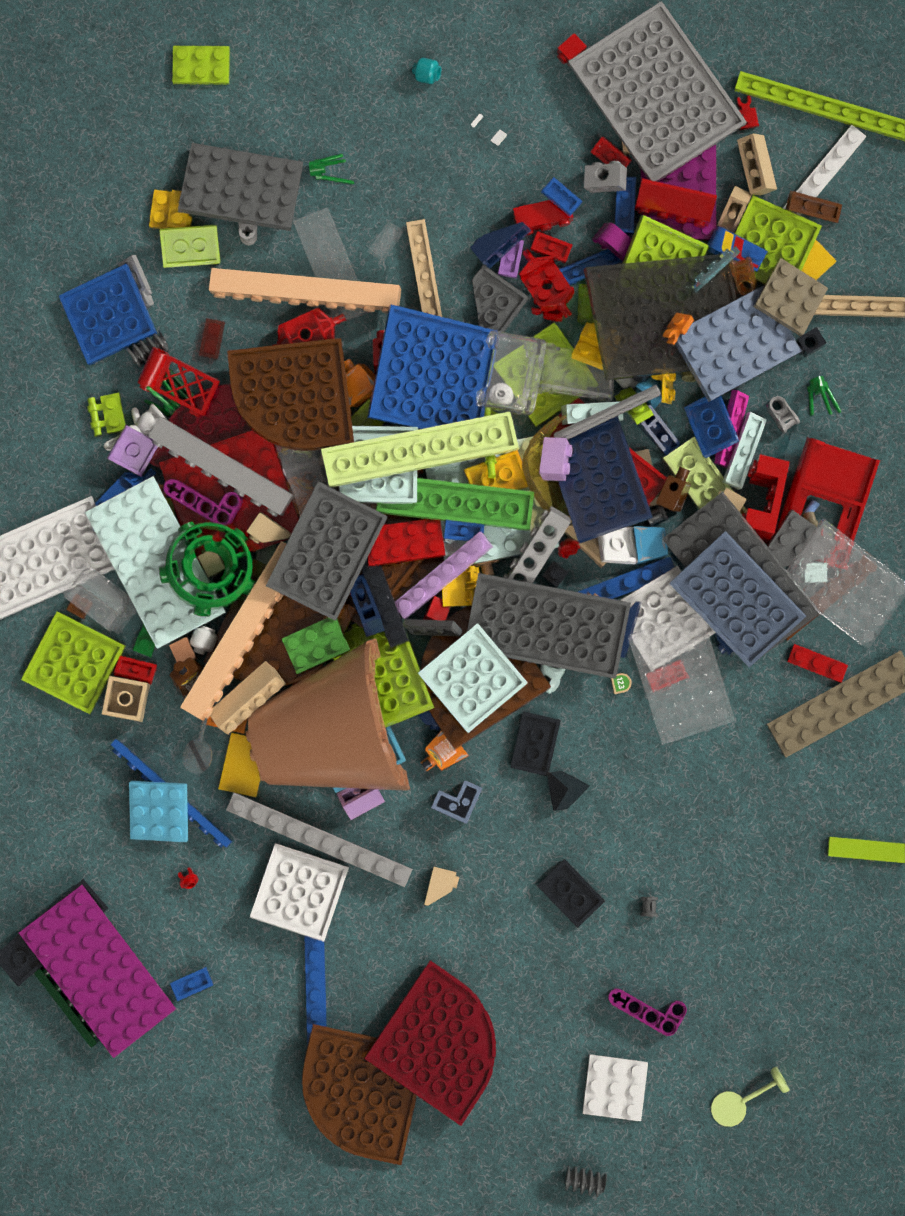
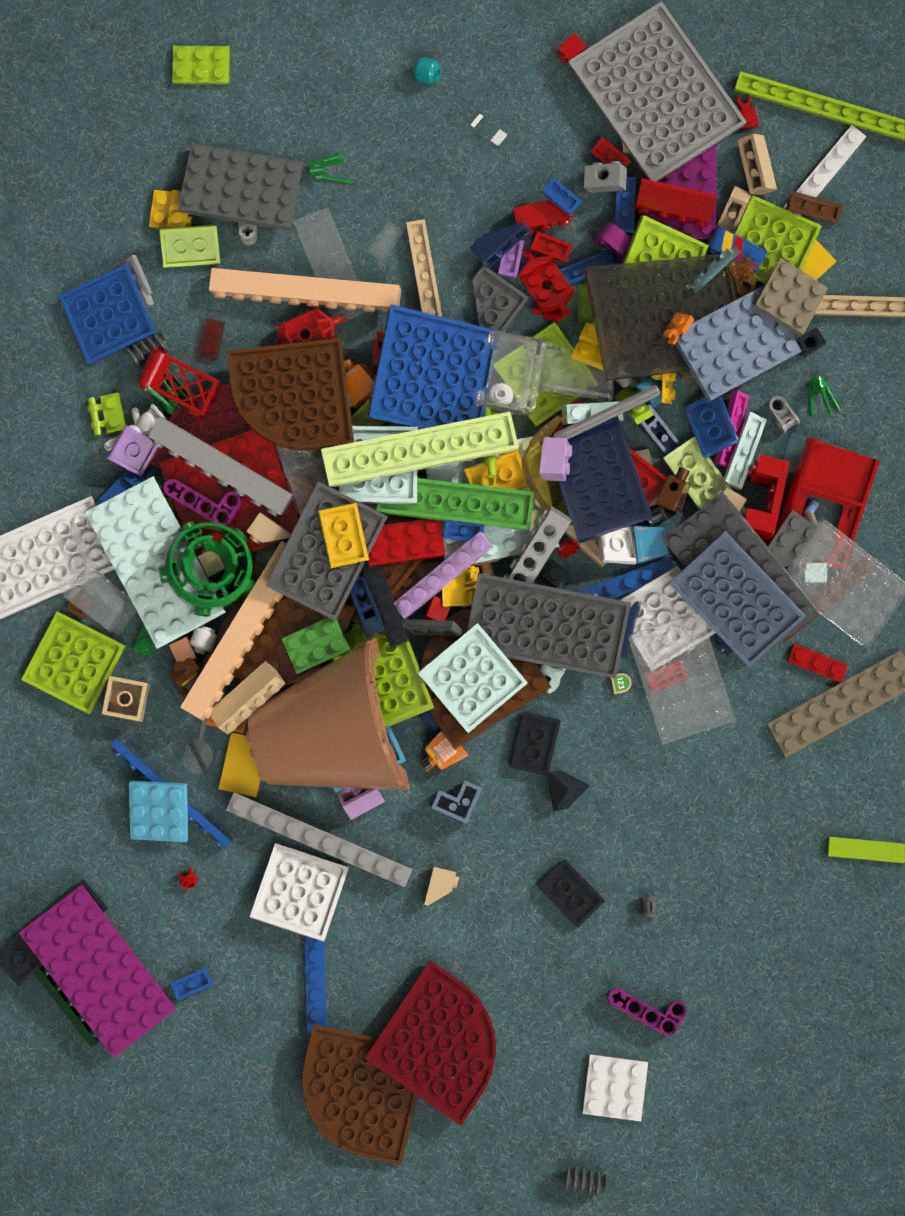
(135, 670): red plate -> none
(343, 535): none -> yellow tile
(730, 1108): yellowish green piece -> none

